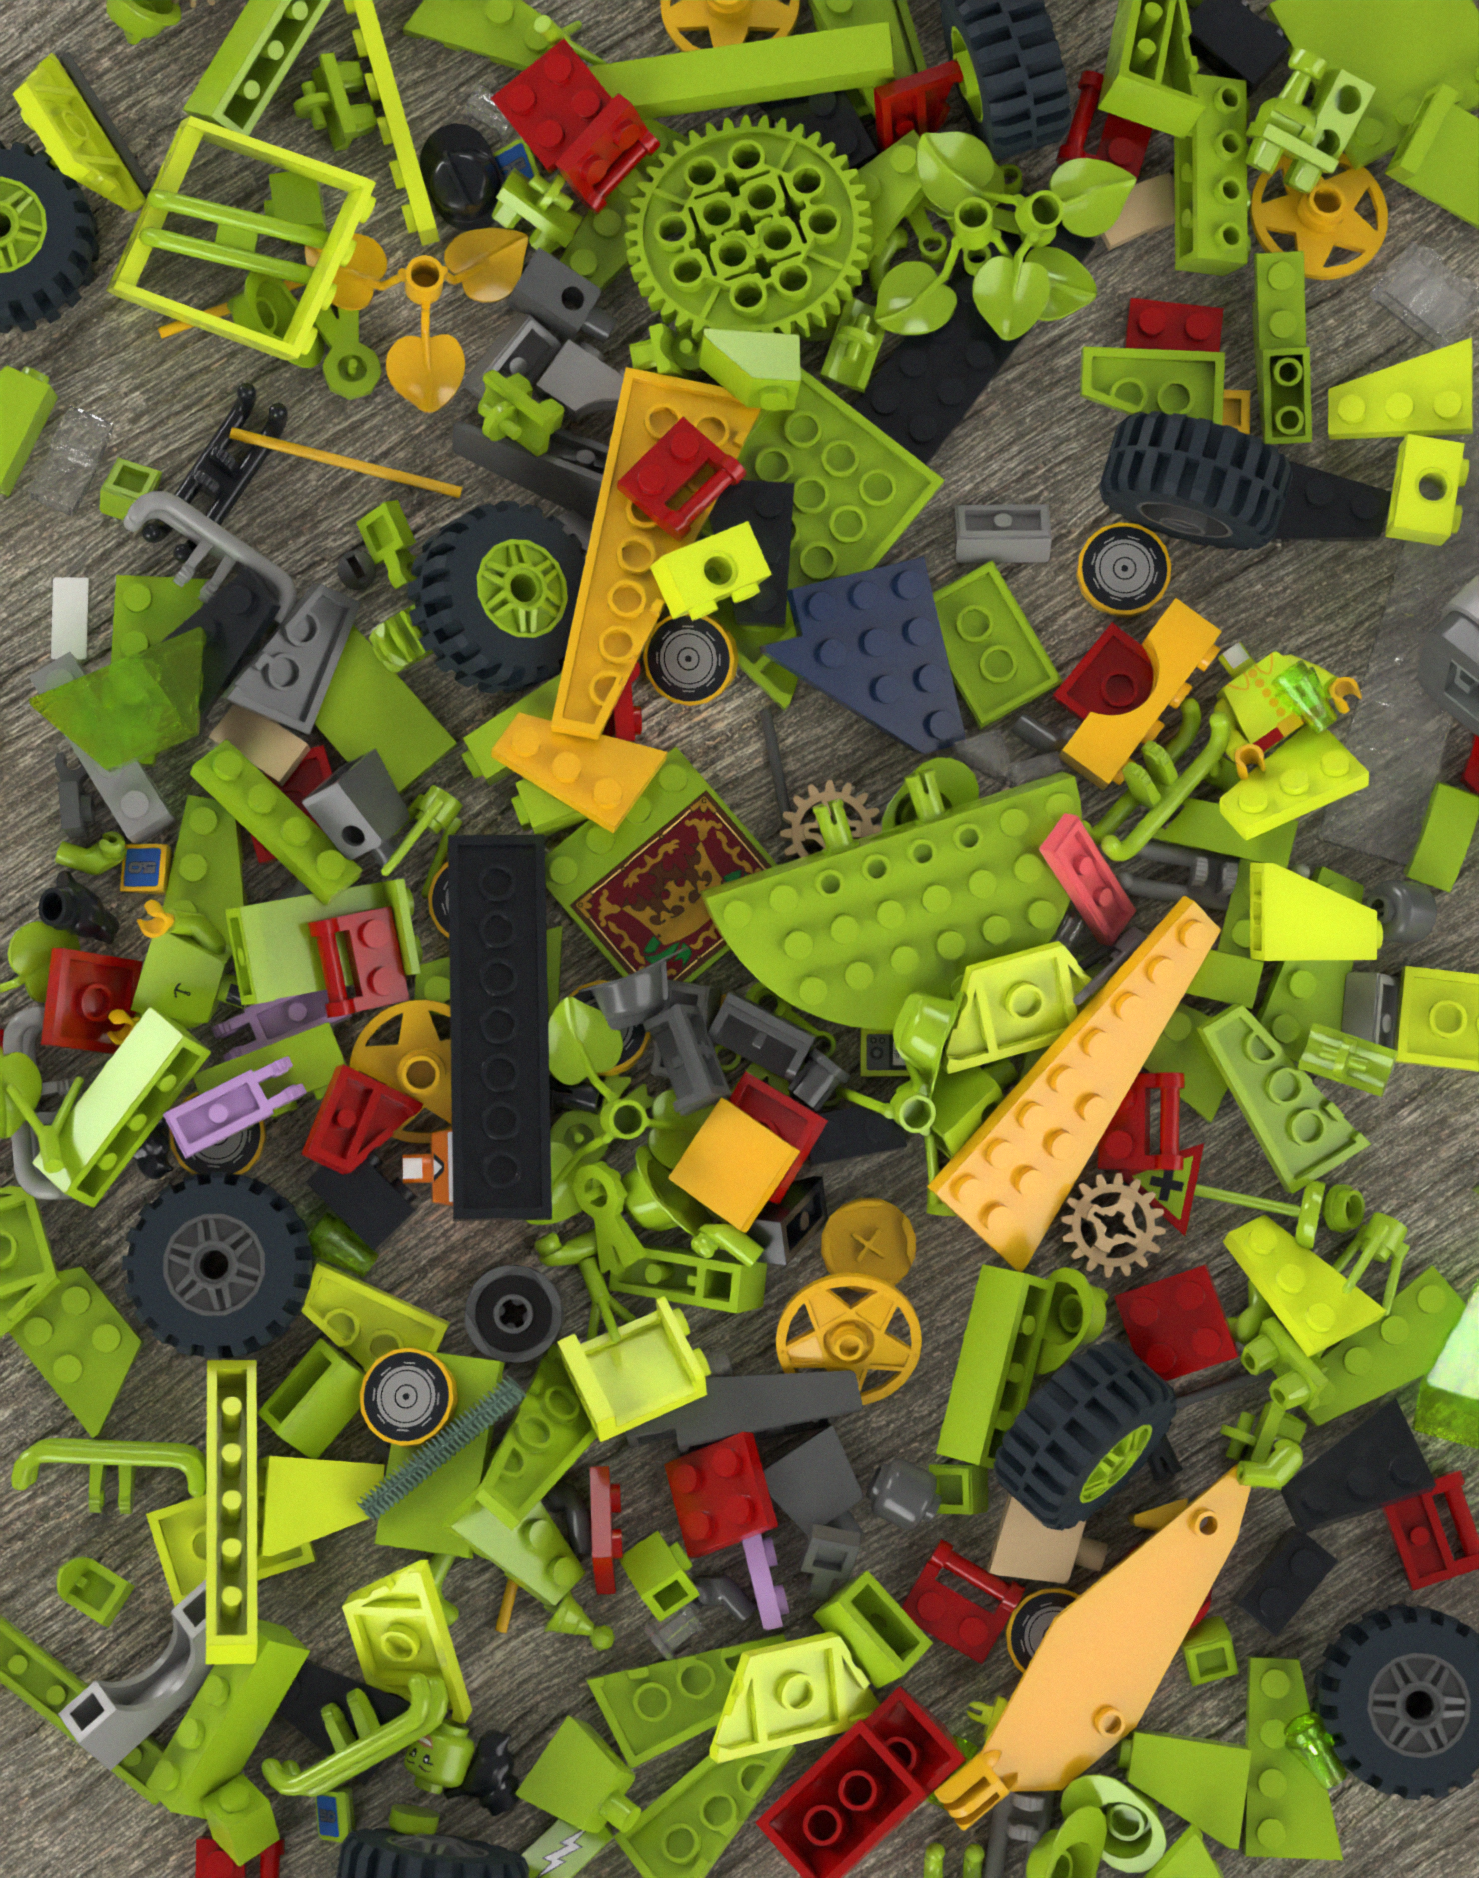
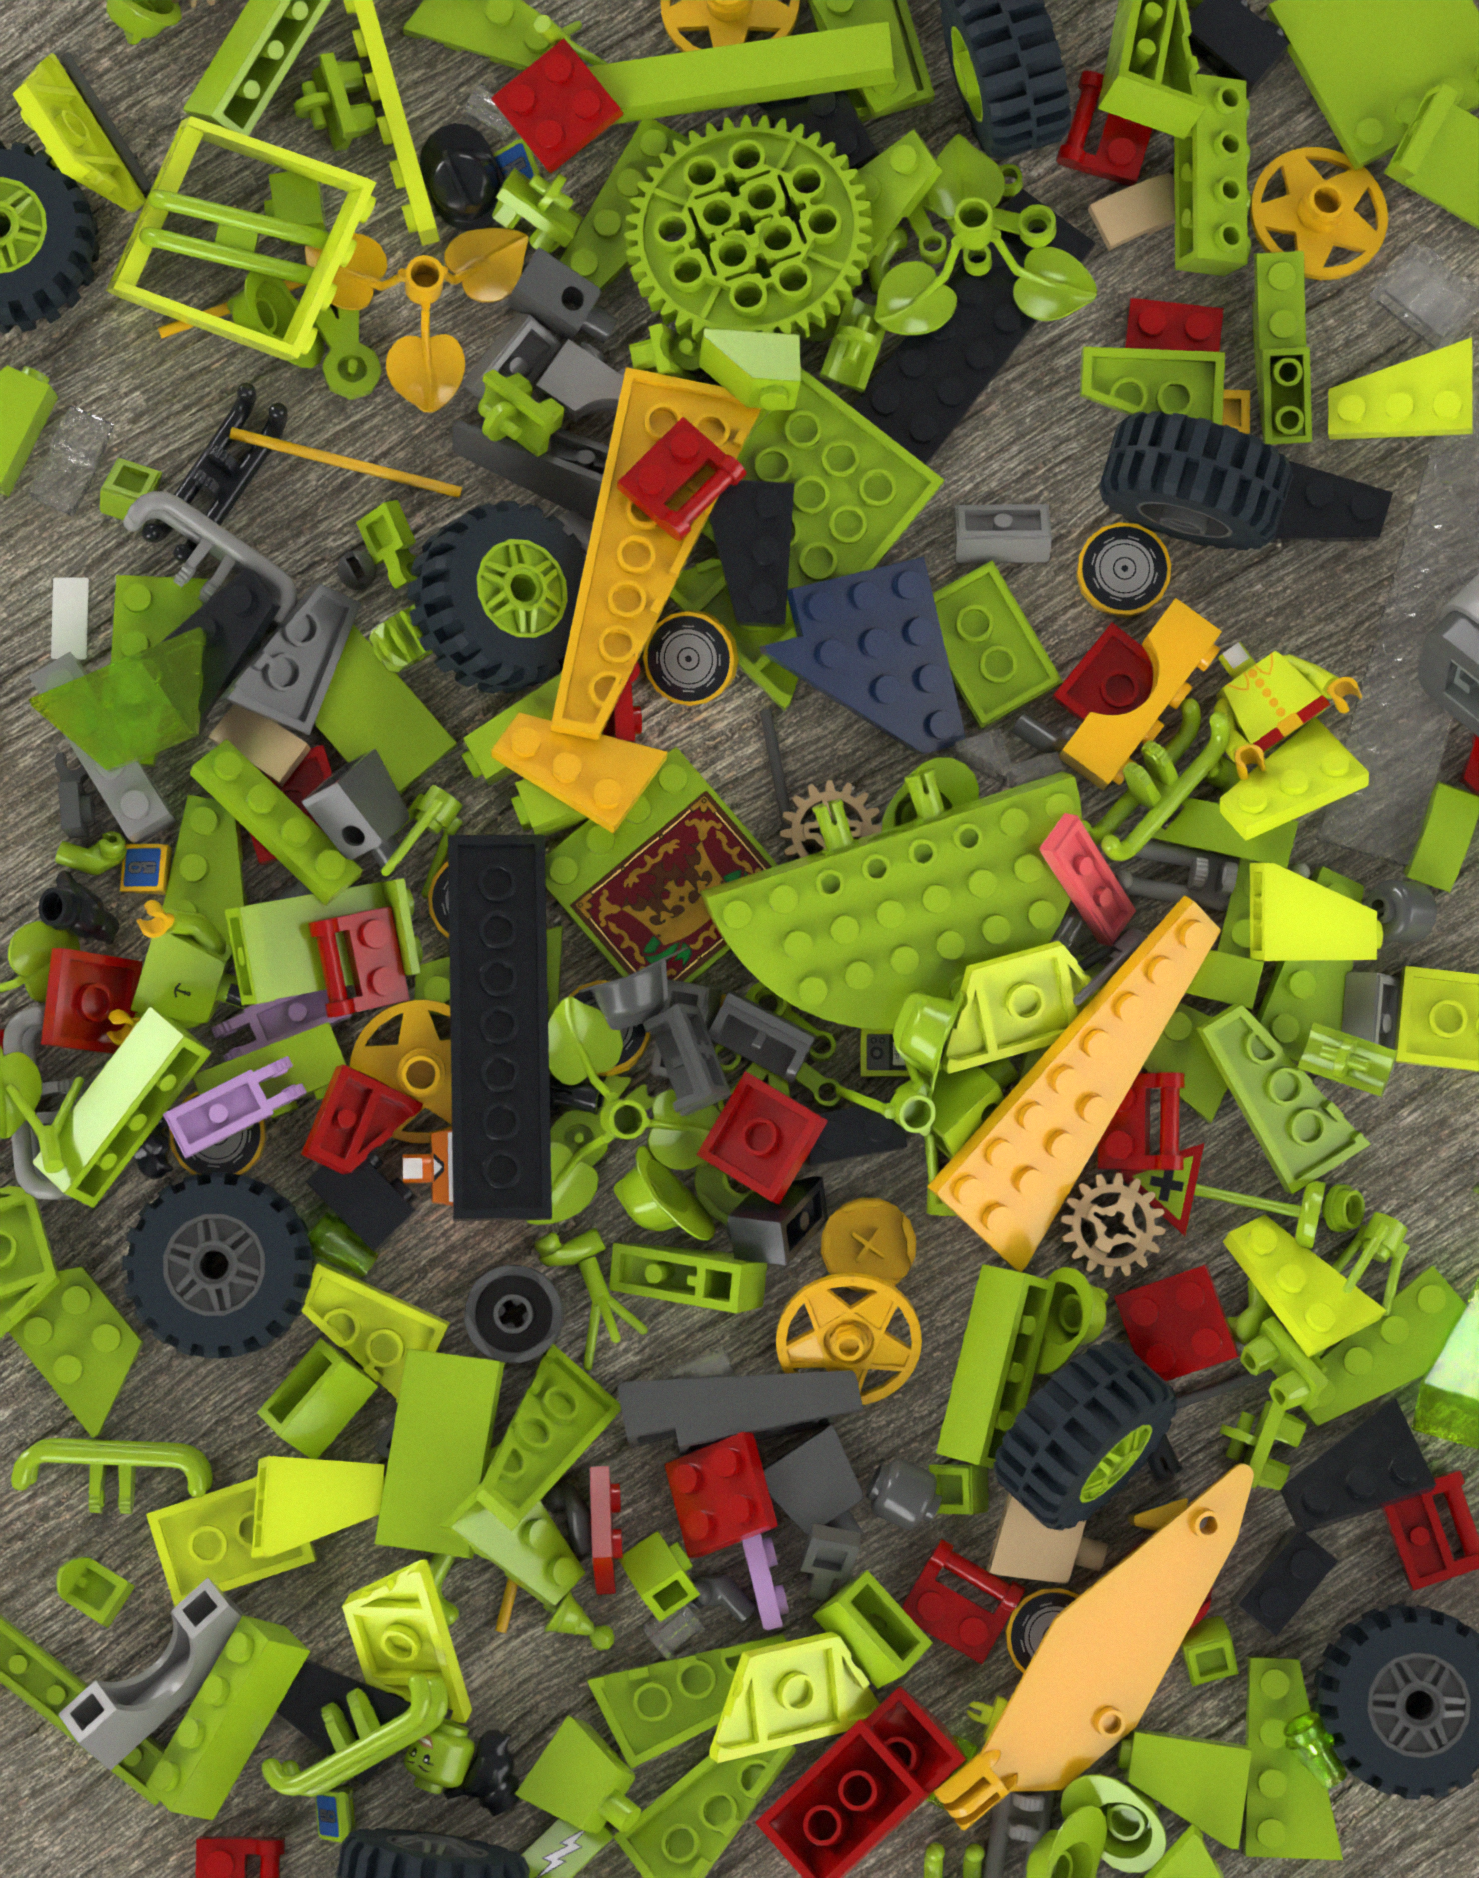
(231, 1512): neon yellow brick -> none
(240, 1819): lime brick -> none
(408, 1397): tile -> none
(413, 1819): lime tile -> none
(441, 1449): sand green axle -> none
(590, 159): red plate -> none
(602, 1198): lime piece -> none
(640, 1375): neon yellow panel -> none
(726, 1238): lime arm -> none
(730, 552): neon yellow brick -> none
(733, 1165): yellow tile -> none
(818, 1080): dark grey bush -> none
(914, 103): red wing -> none
(1082, 195): lime plant -> none
(1276, 1470): lime arm -> none
(1304, 695): clear neon green cone -> none
(1307, 135): lime hips -> none
(1412, 515): neon yellow brick -> none

